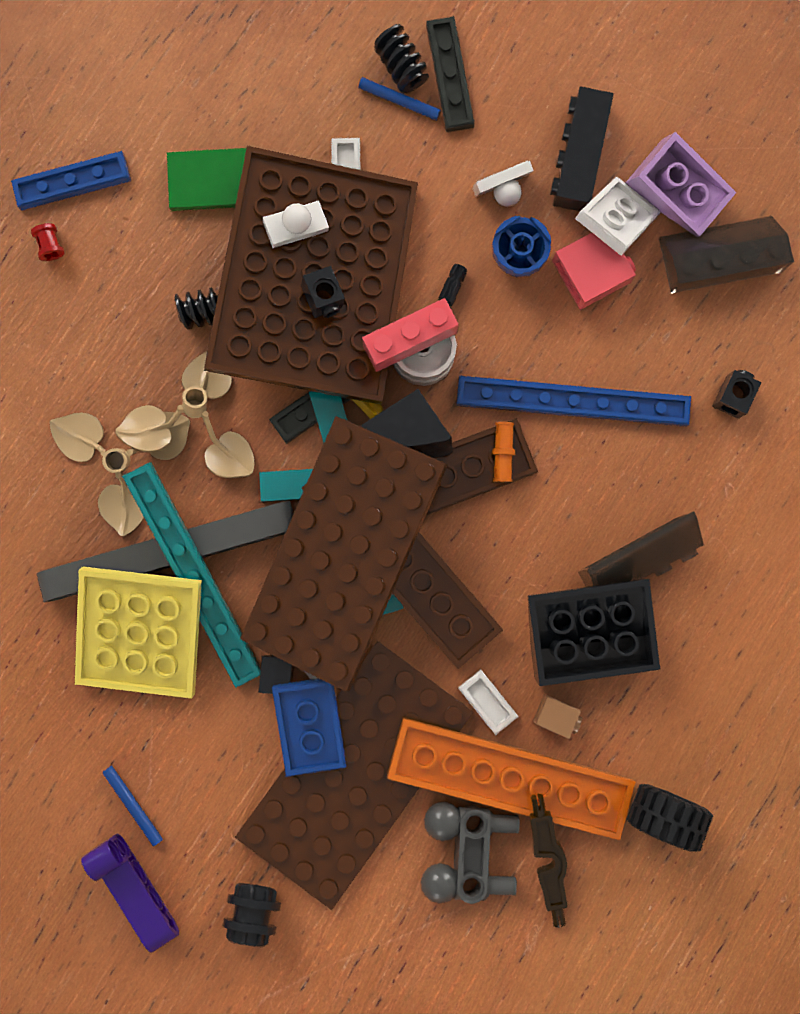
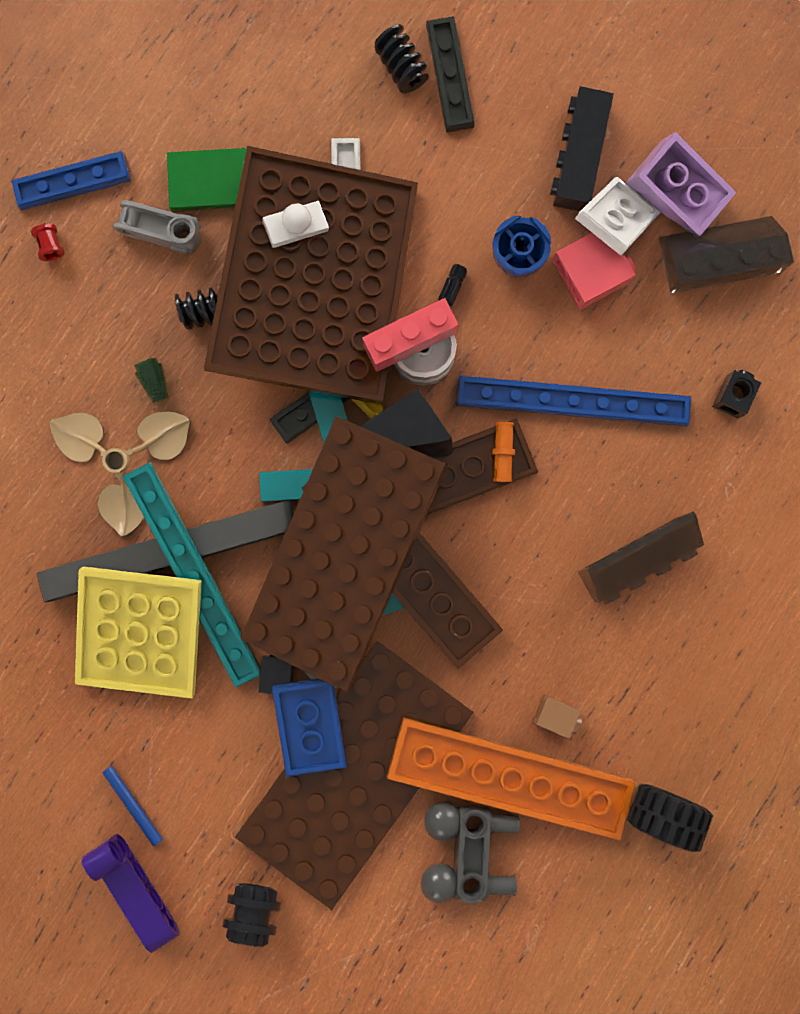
(148, 431): tan plant -> none
(152, 379): none -> clear green cone
(158, 227): none -> light grey piece
(323, 280): black brick -> none
(399, 98): blue bar -> none
(488, 702): white tile -> none
(506, 188): white tile -> none
(547, 846): dark brown piece -> none
(592, 632): black slope -> none

